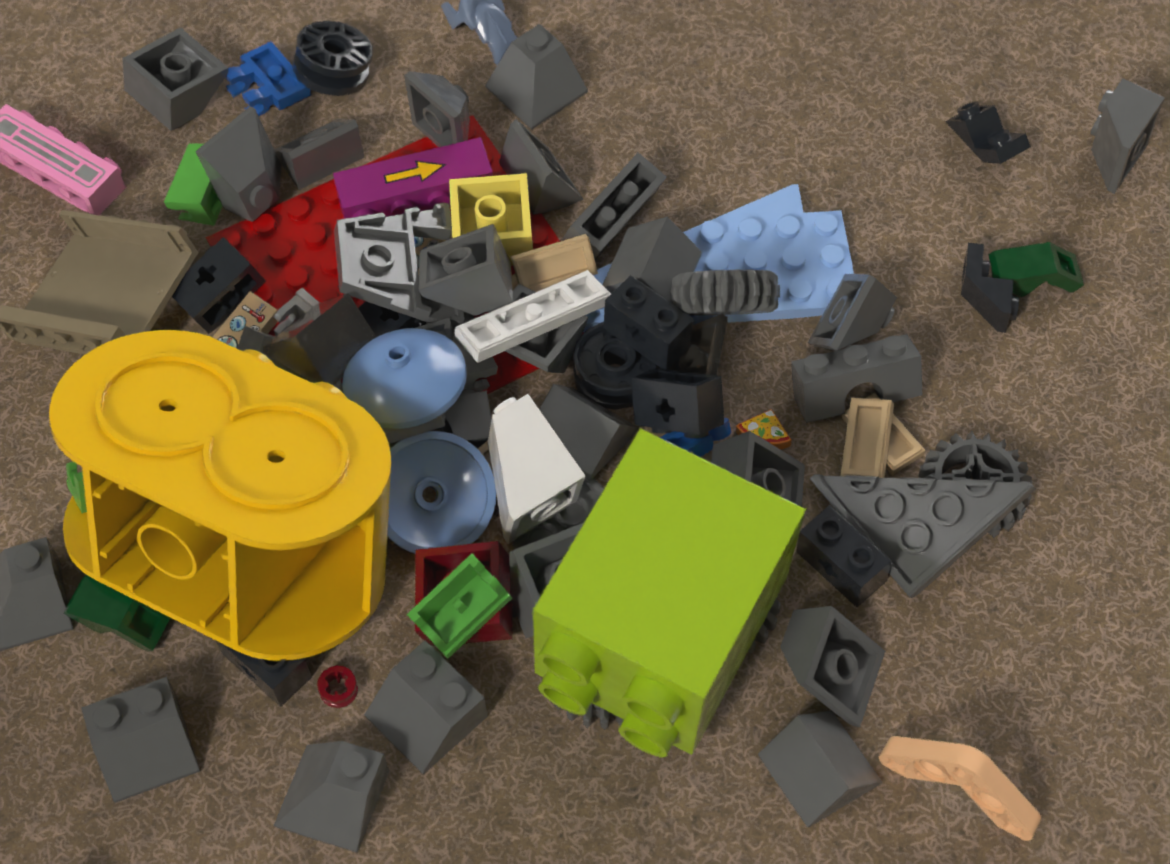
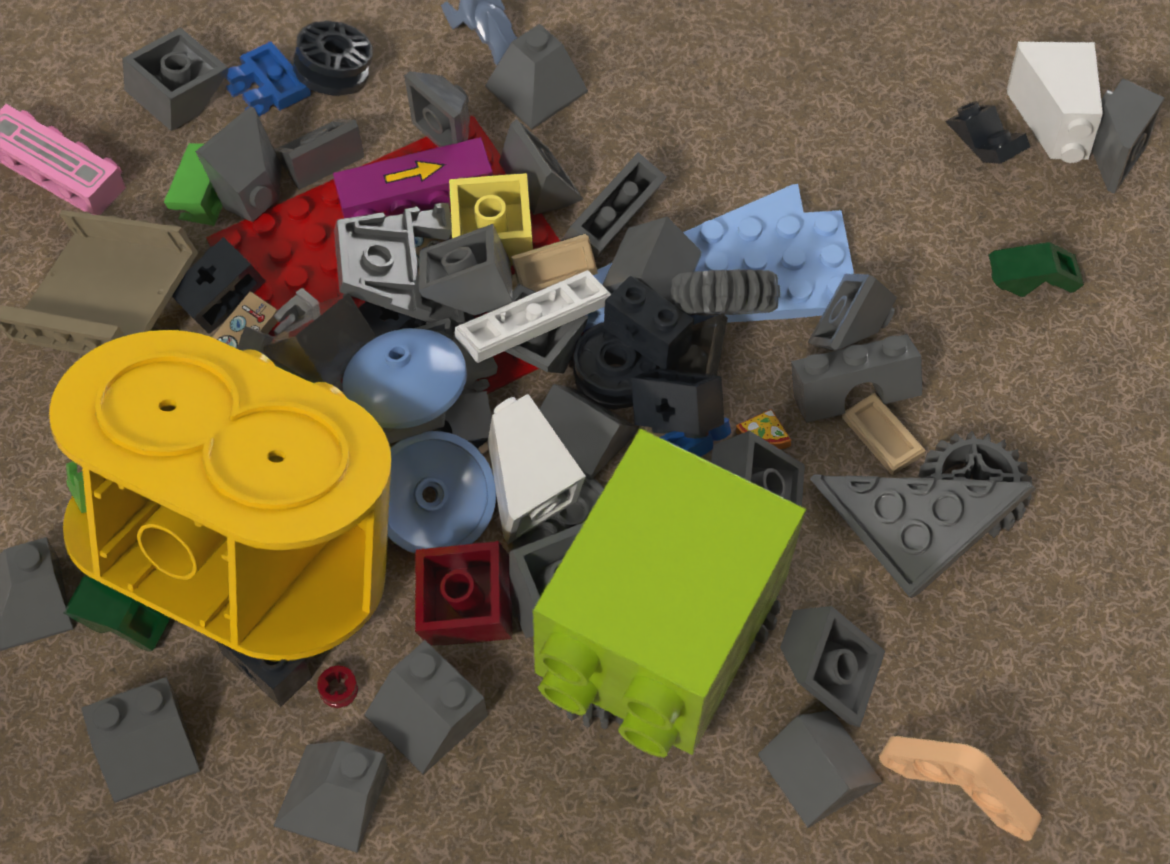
(459, 606): bright green hinge -> none
(843, 556): black brick -> none
(867, 437): tan tile -> none
(987, 295): black slope -> none
(1058, 95): none -> white slope

